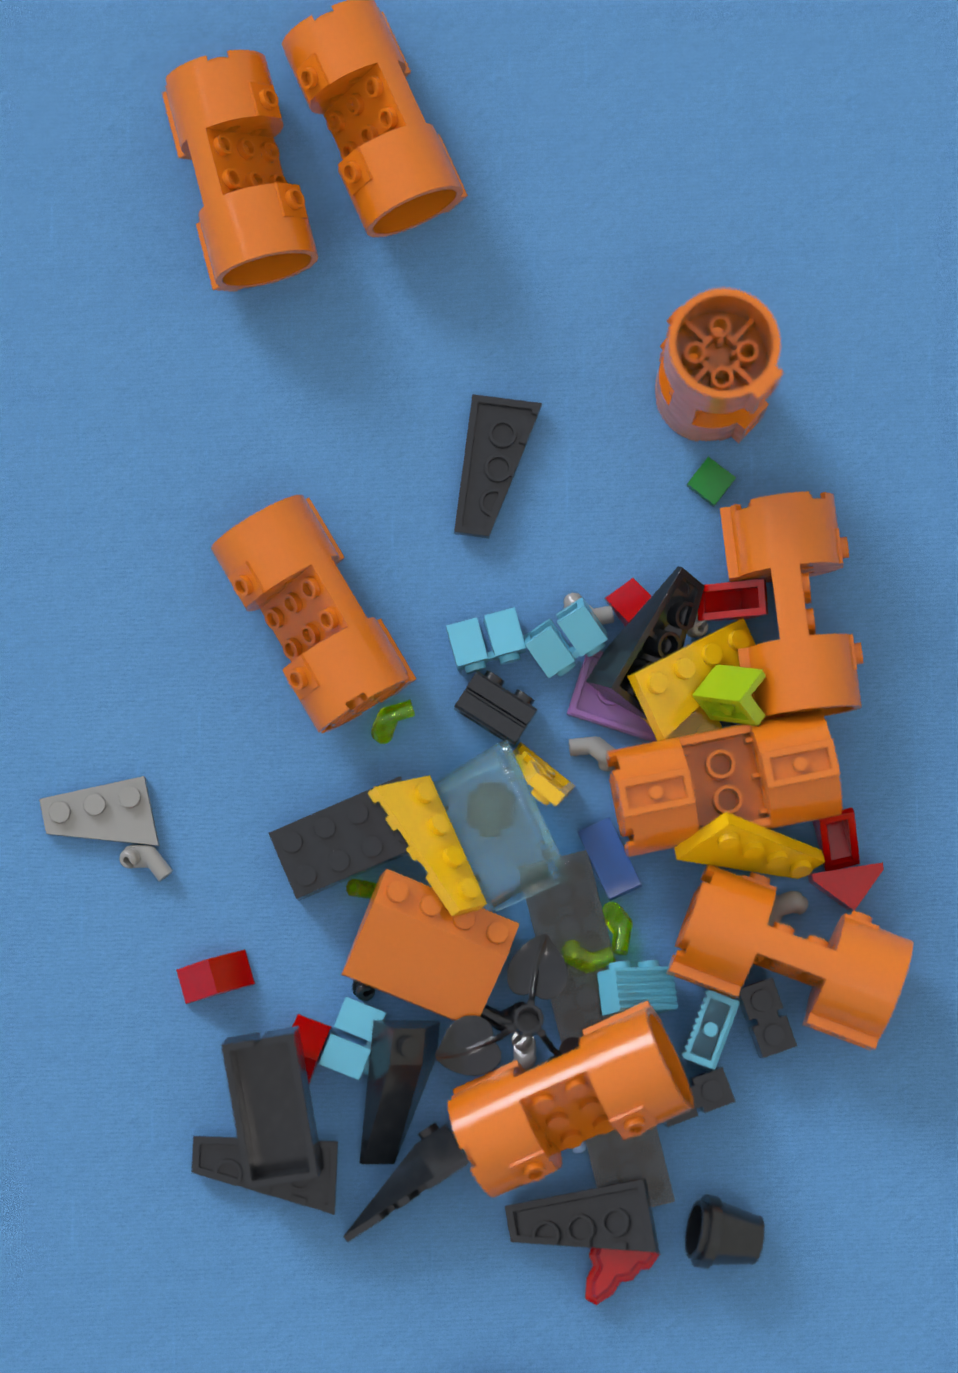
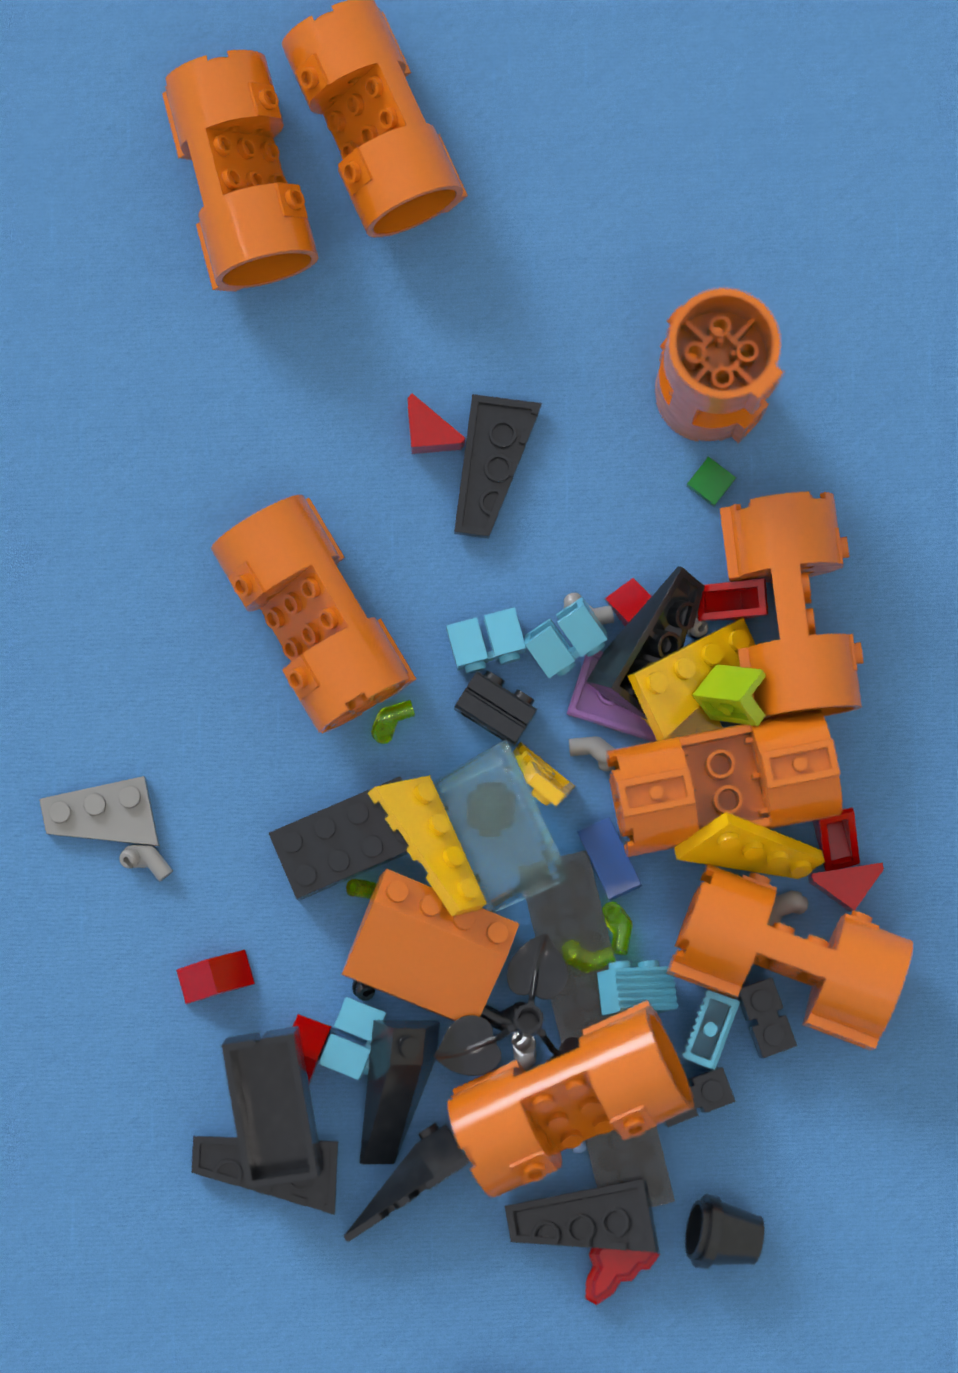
(430, 431): none -> red slope

